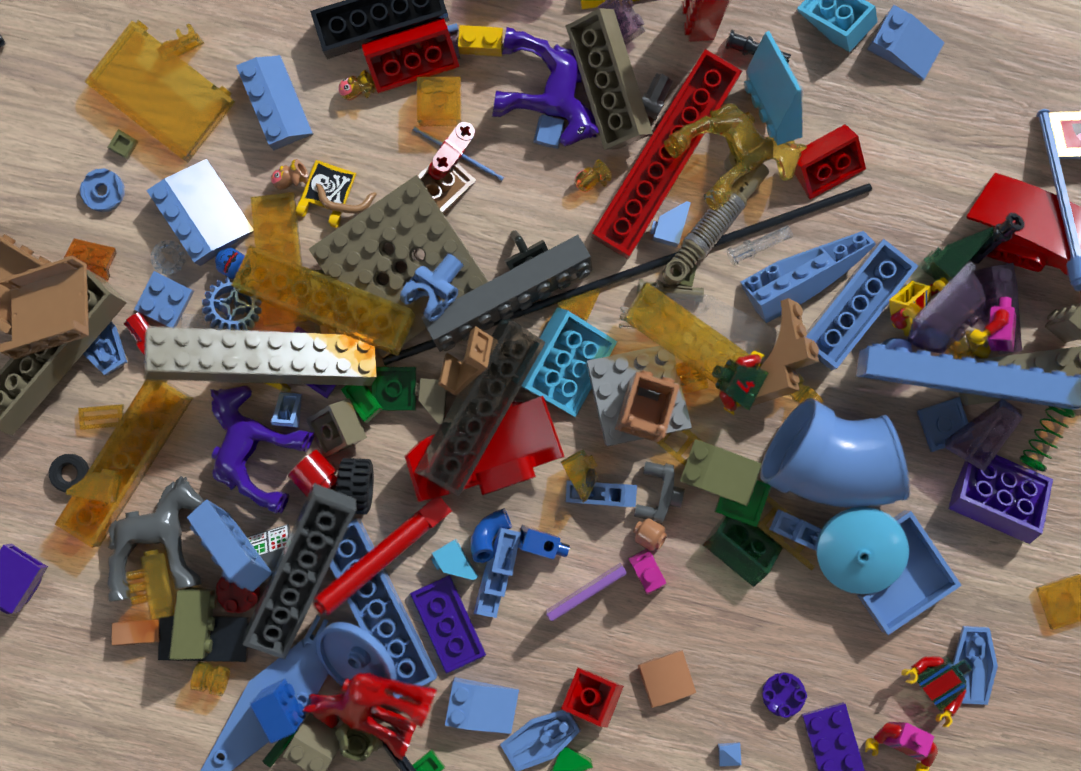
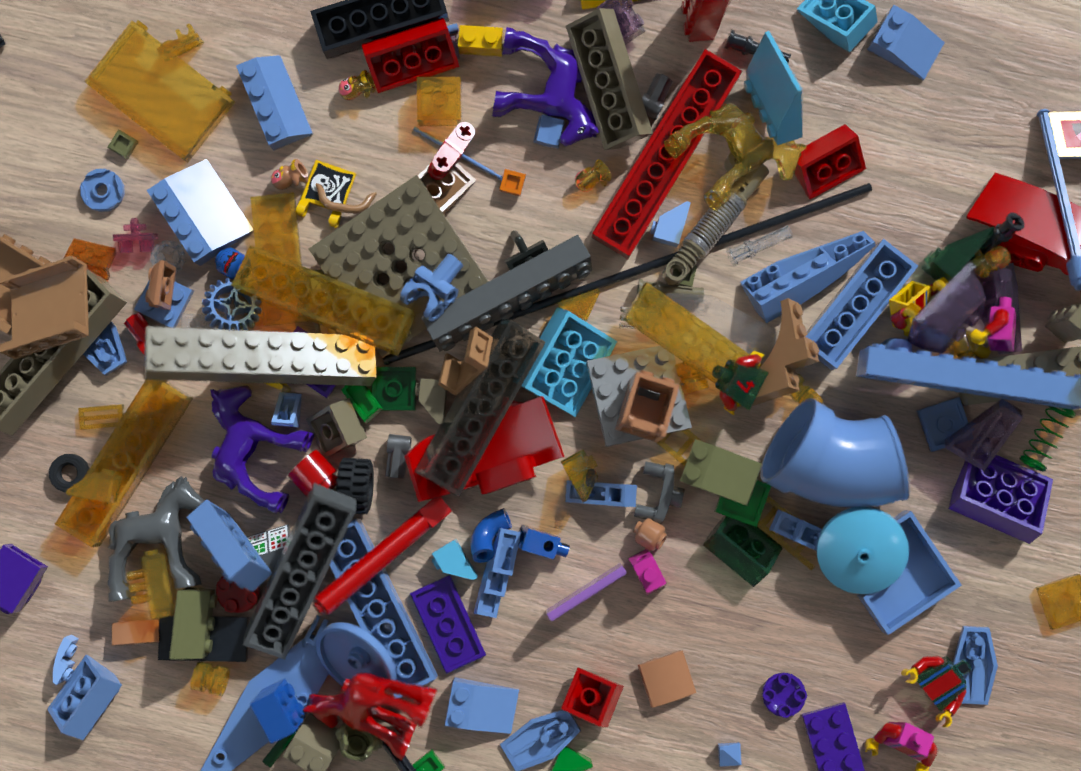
(63, 665): none -> light blue slope
(84, 698): none -> medium blue slope
(125, 241): none -> clear pink hips
(161, 285): none -> nougat slope
(397, 448): none -> flat silver piece
(512, 182): none -> orange plate
(992, 261): none -> clear yellow animal

